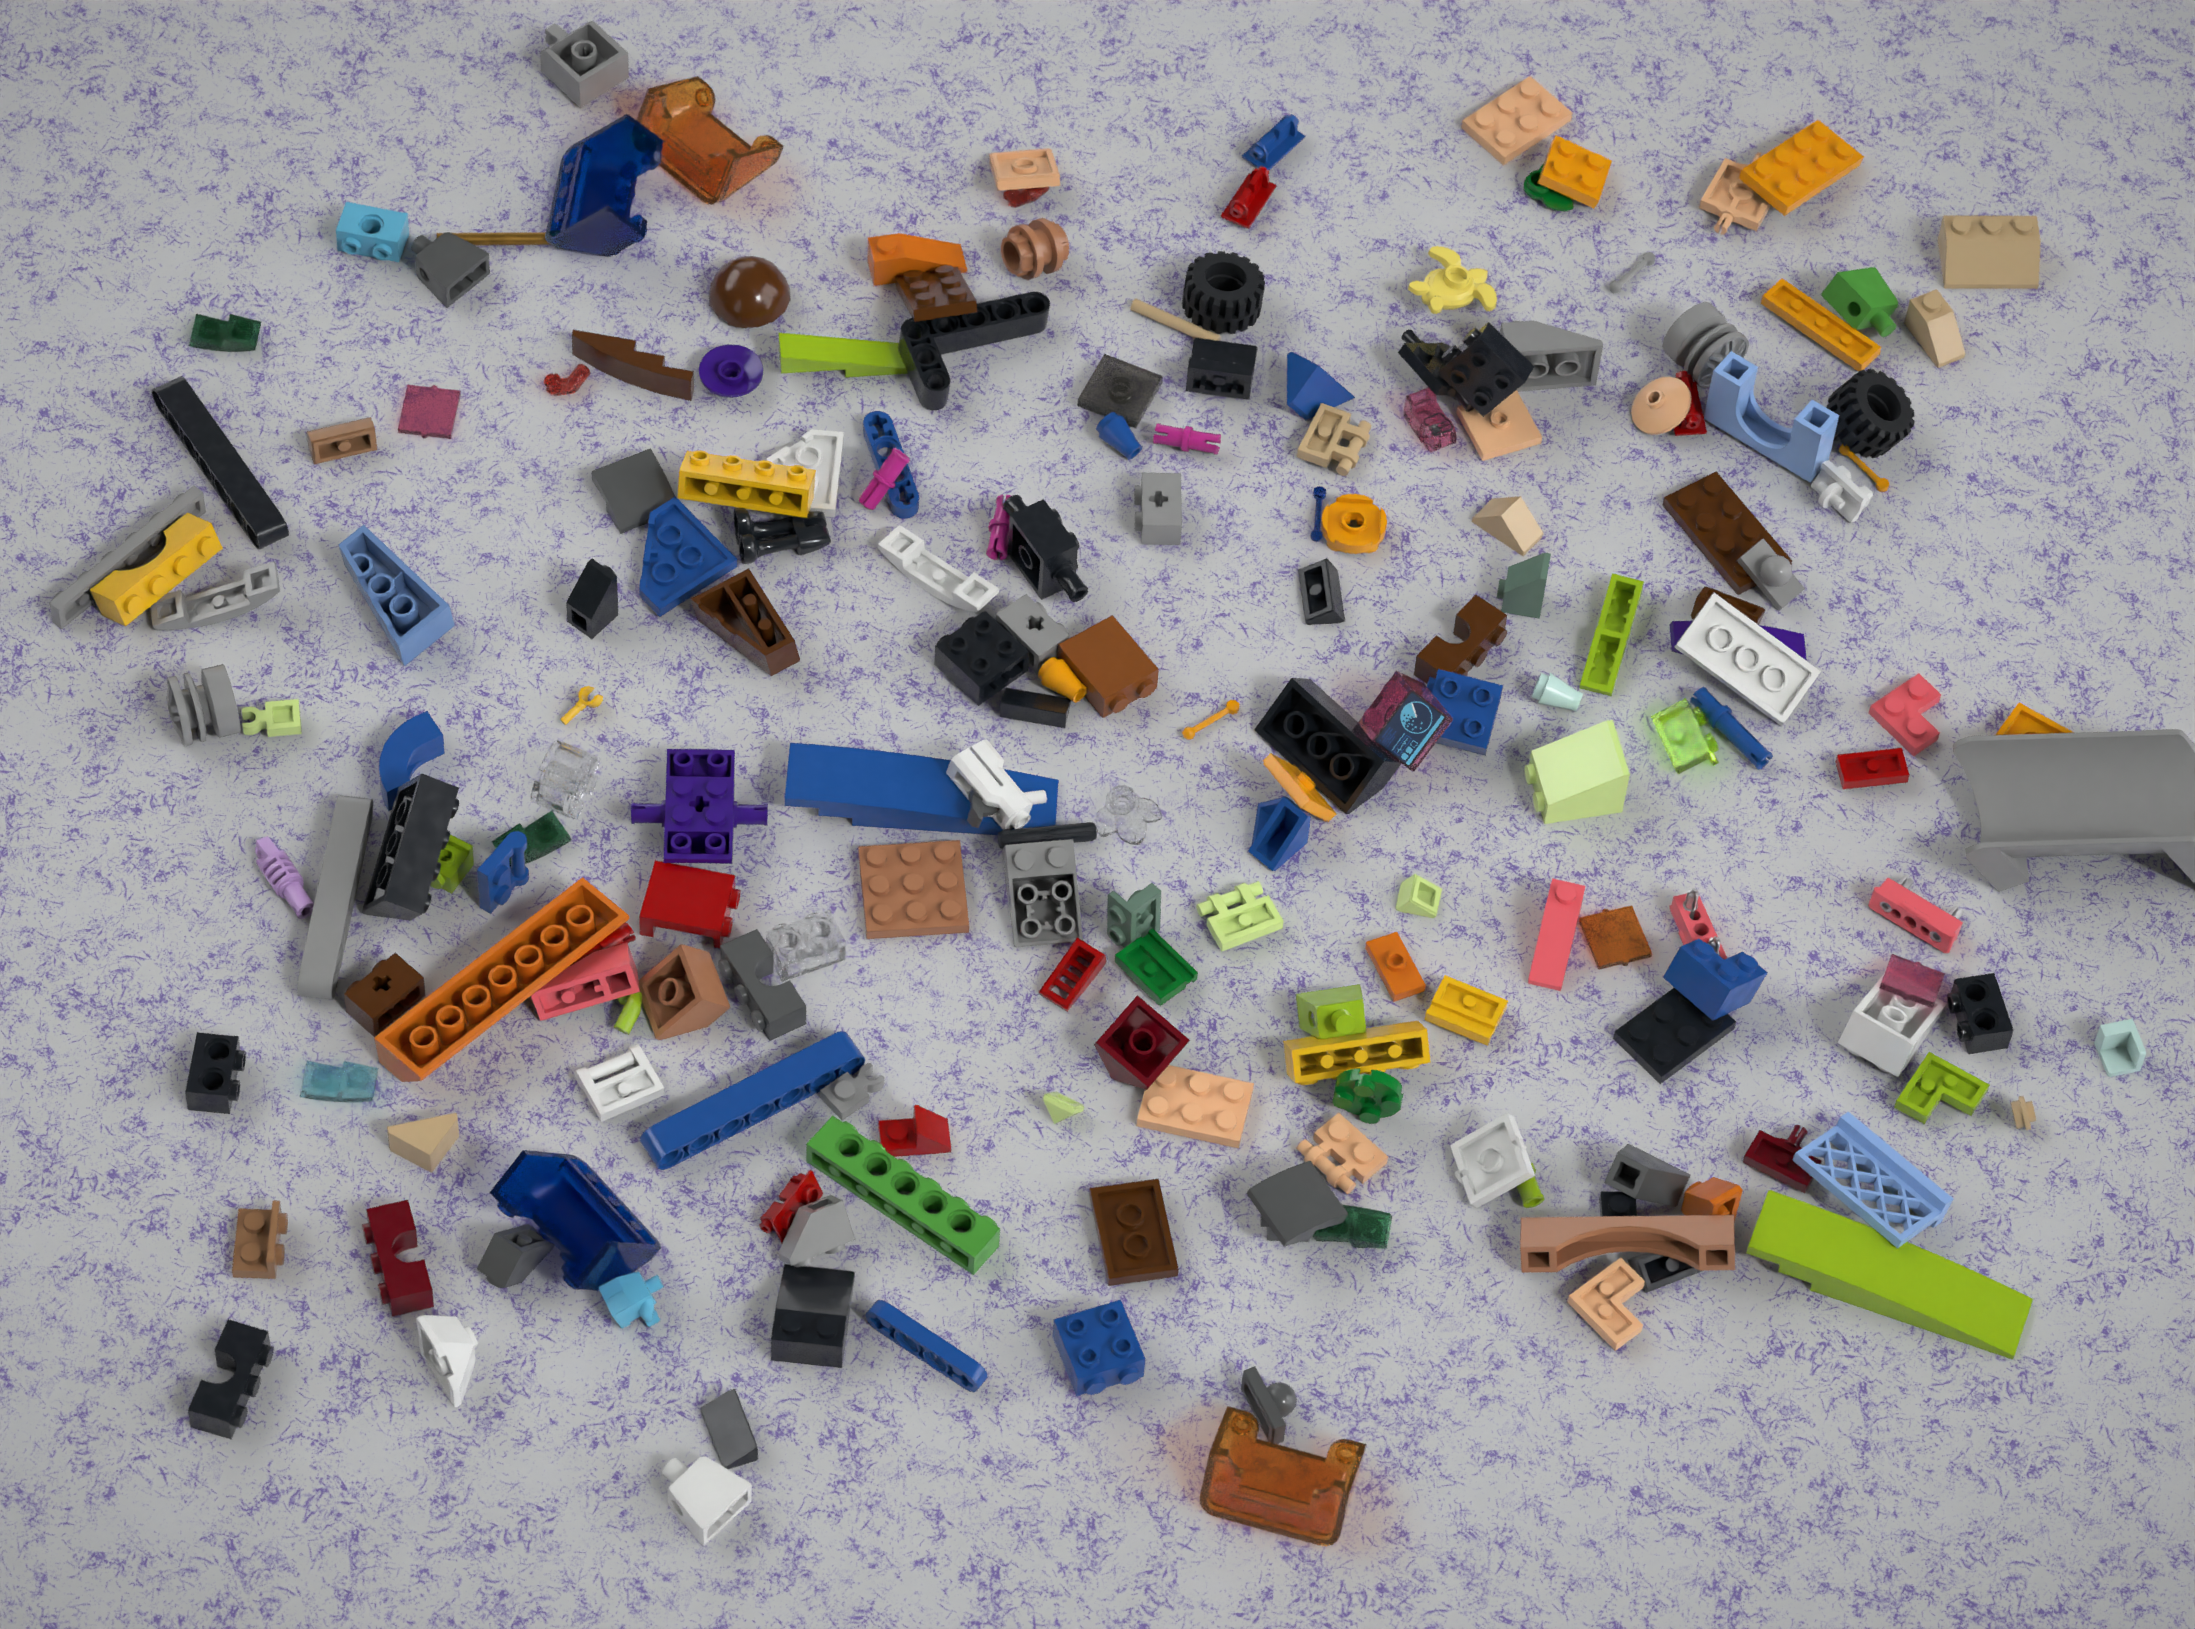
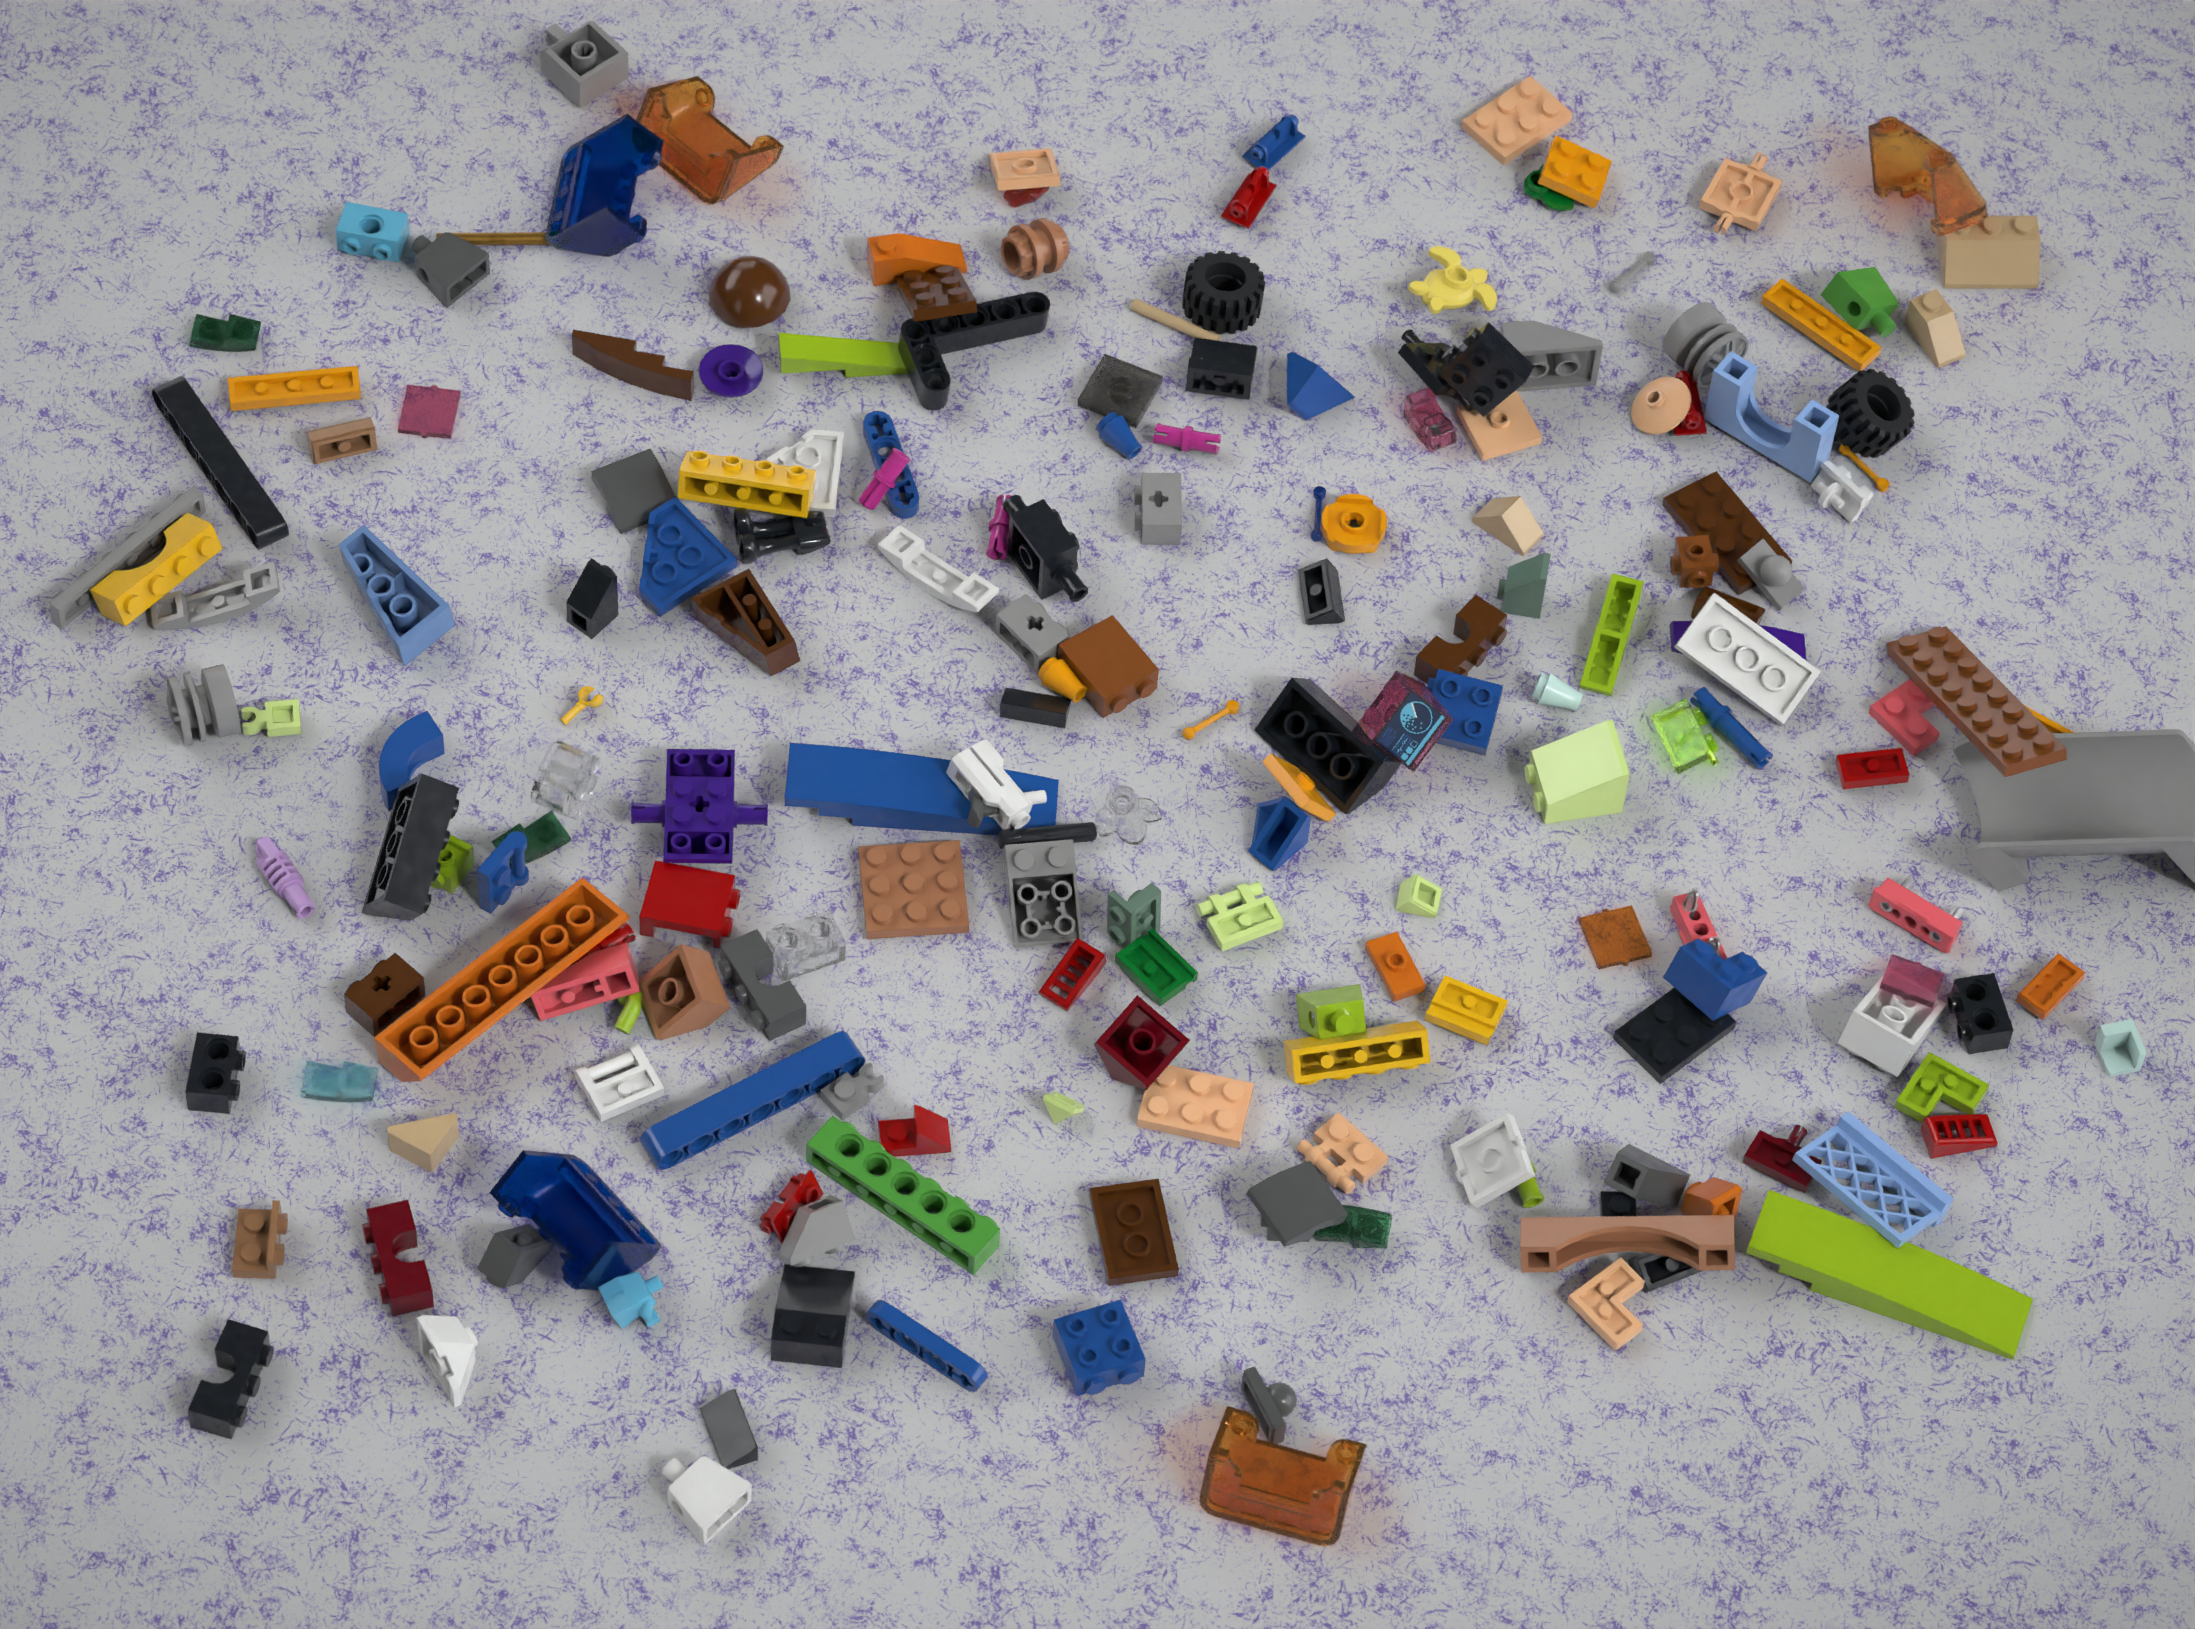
(294, 388): none -> light orange plate
(335, 897): light grey beam -> none
(562, 386): clear red arm -> none
(981, 657): black brick -> none
(1325, 434): tan plate -> none
(1368, 1095): green plate -> none
(1556, 934): coral slope -> none
(1694, 561): none -> dark orange brick
(1801, 167): light orange plate -> none
(1916, 165): none -> clear orange windscreen
(1948, 1146): none -> red slope
(1976, 701): none -> dark orange plate
(2023, 1113): tan plate -> none
(2050, 986): none -> orange plate

